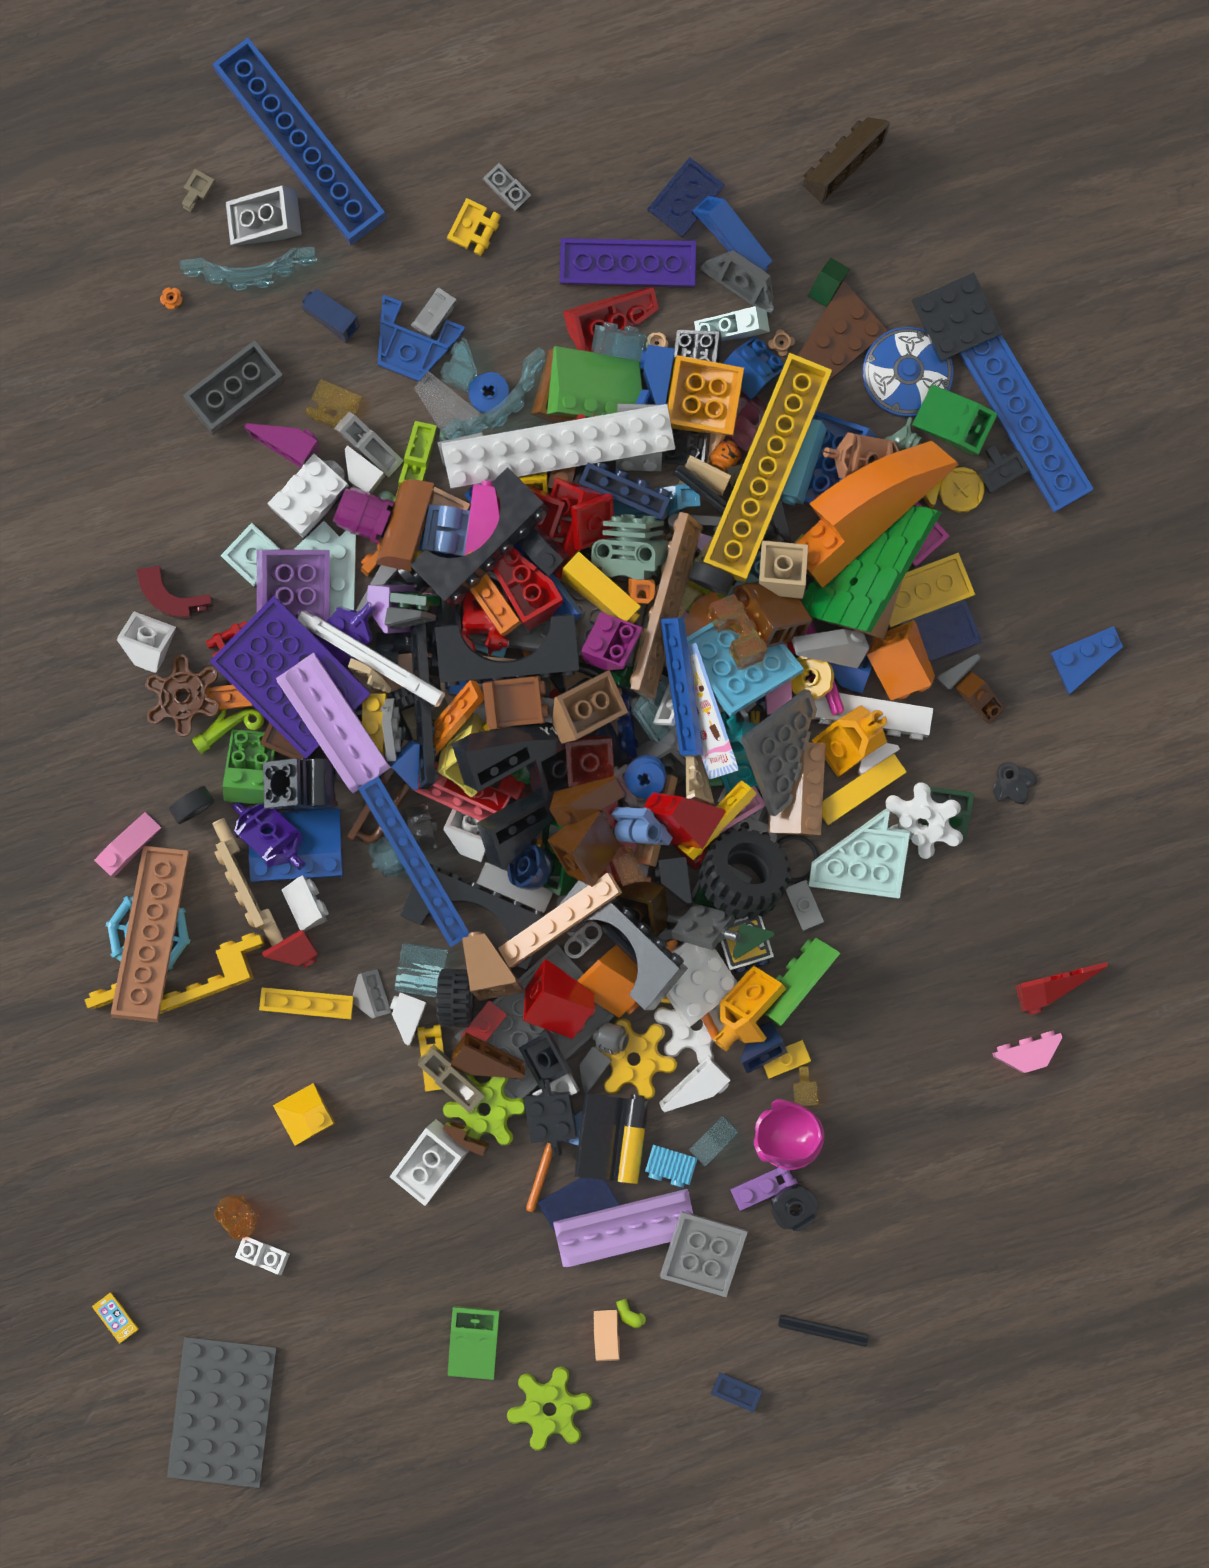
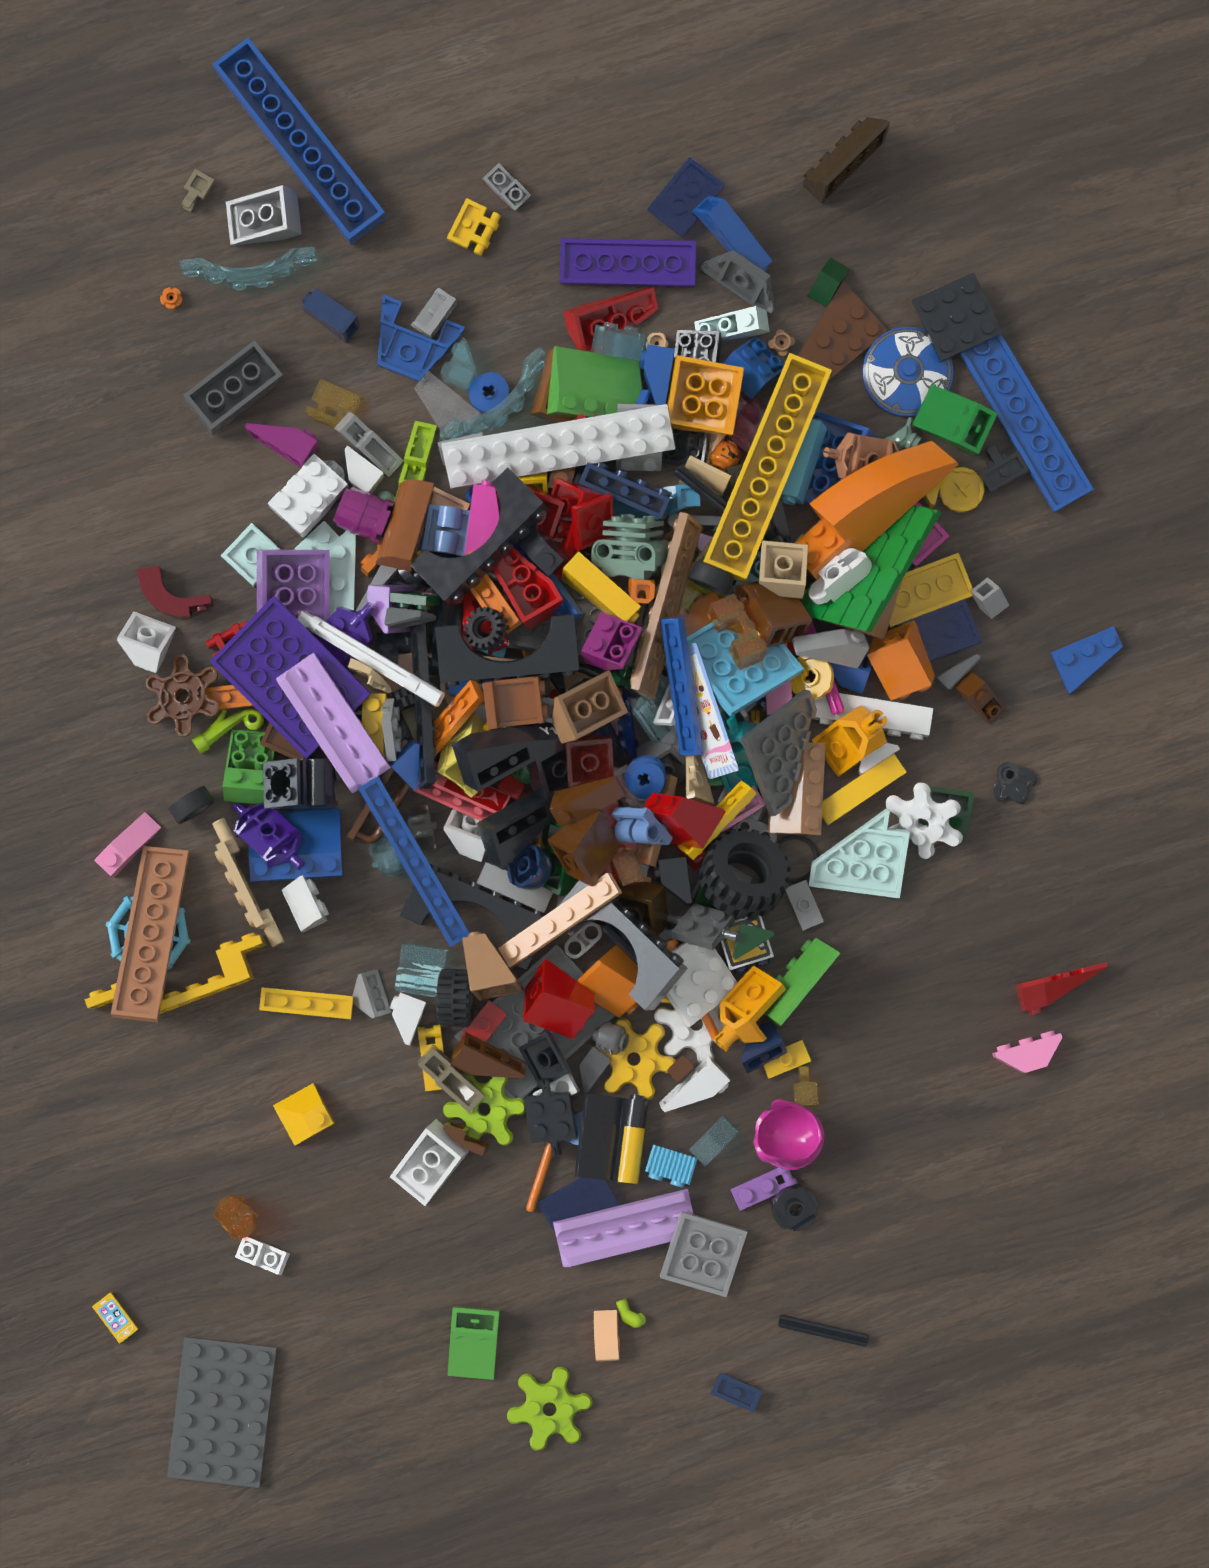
(294, 950): red slope -> none
(474, 628): none -> black tyre
(680, 1069): none -> reddish brown slope
(840, 575): none -> white piece
(989, 598): none -> light grey brick

